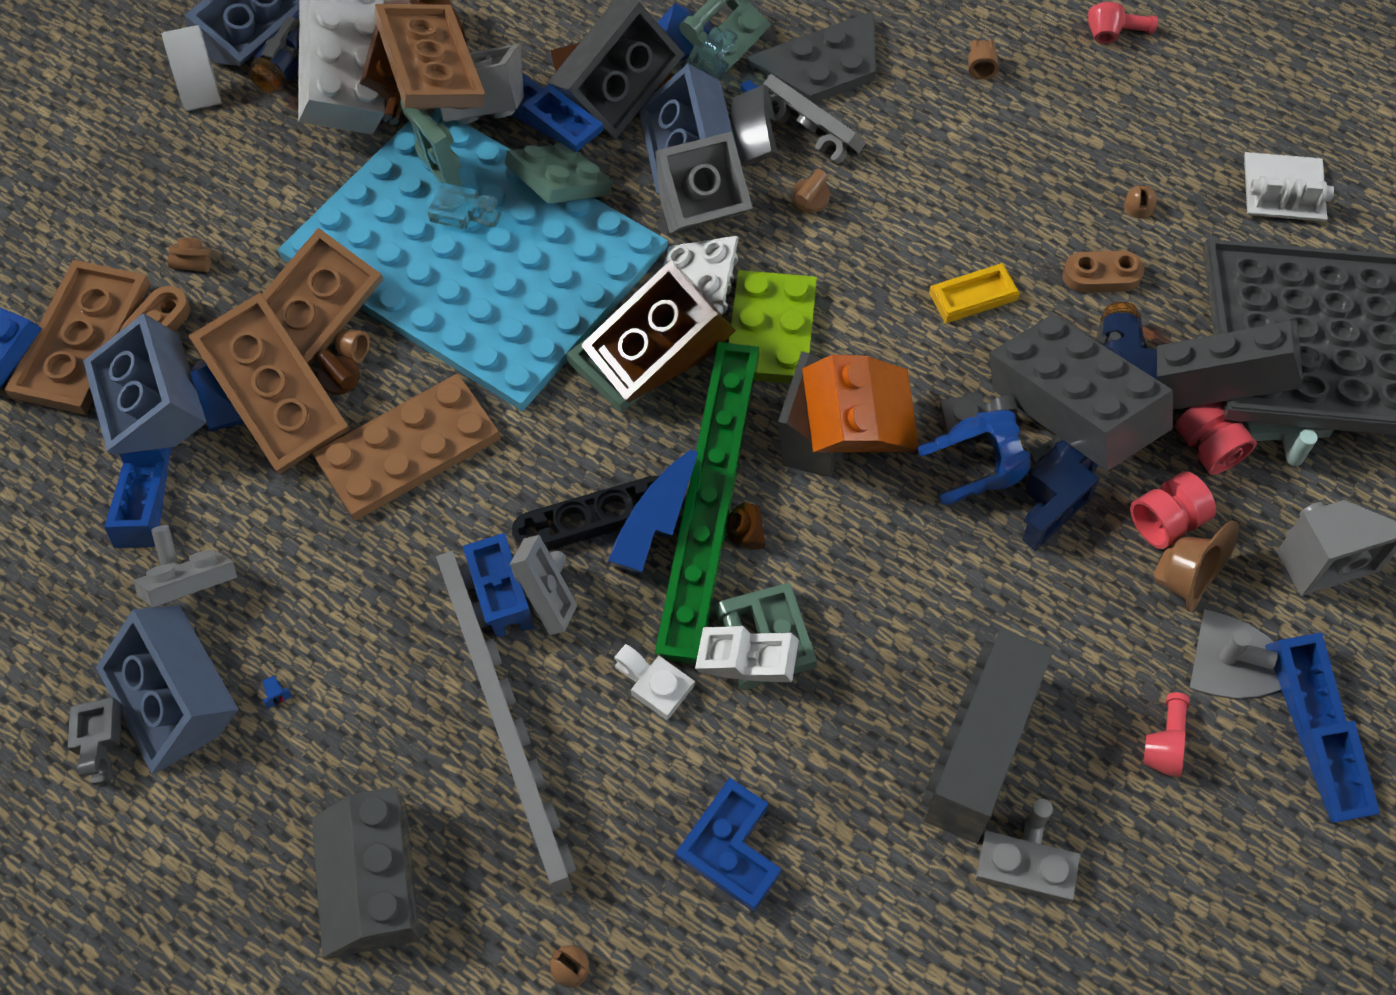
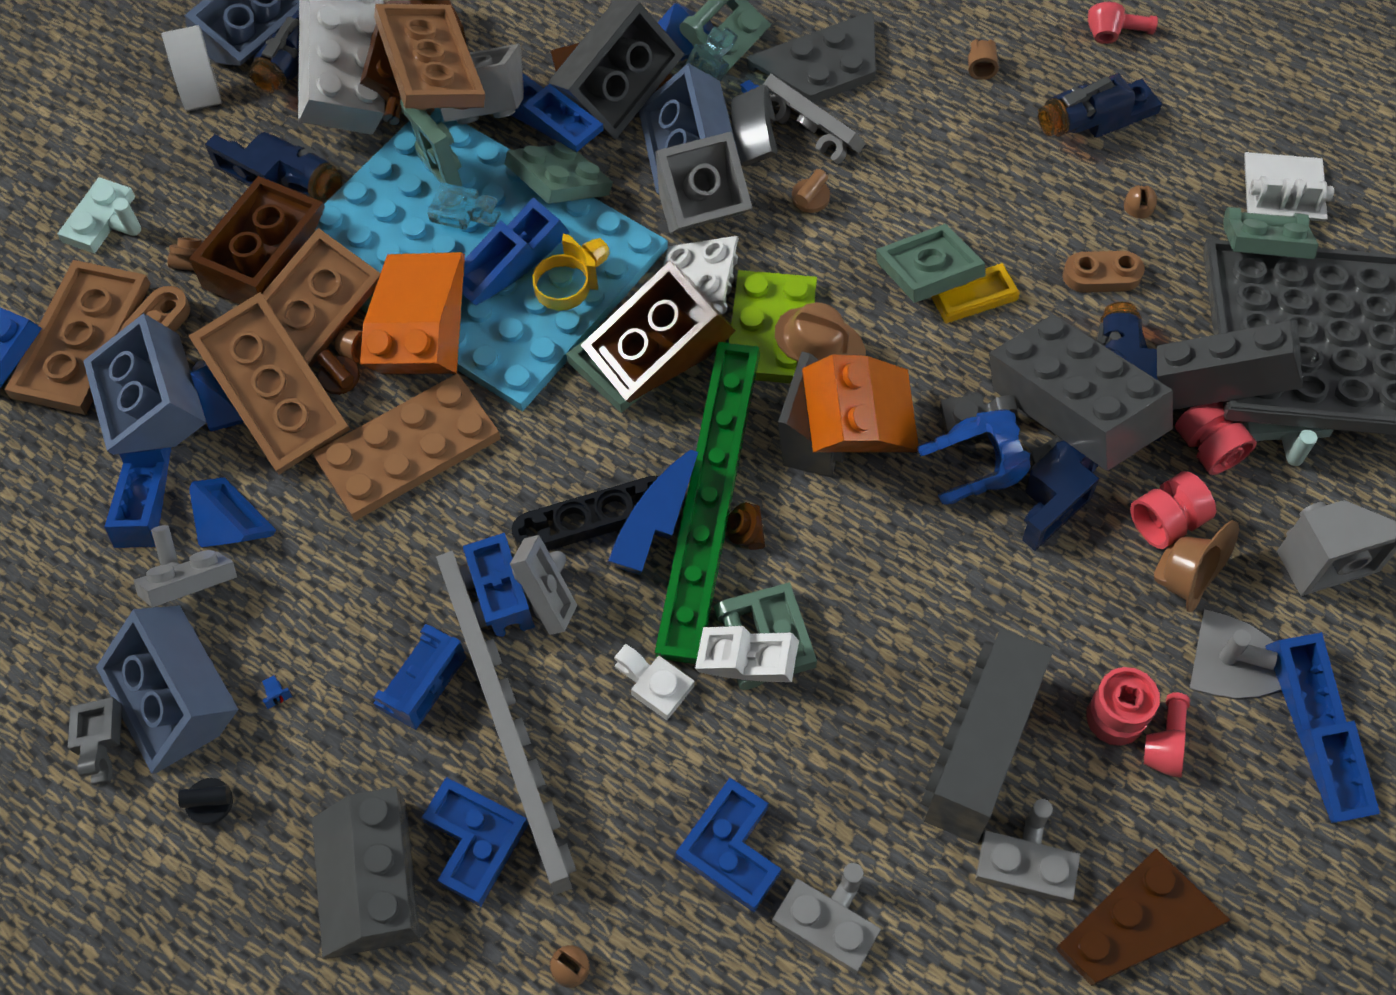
(100, 211): none -> light aqua plate
(206, 801): none -> black plate
(225, 514): none -> blue slope
(255, 240): none -> reddish brown slope
(280, 161): none -> dark blue plate
(415, 315): none -> orange slope
(421, 677): none -> blue hinge
(485, 836): none -> blue plate
(511, 251): none -> blue slope
(584, 258): none -> yellow piece
(817, 331): none -> medium nougat piece
(827, 922): none -> light grey plate
(930, 263): none -> sand green plate
(1098, 107): none -> dark blue plate
(1122, 706): none -> coral wheel
(1138, 920): none -> reddish brown wing
(1270, 234): none -> sand green plate

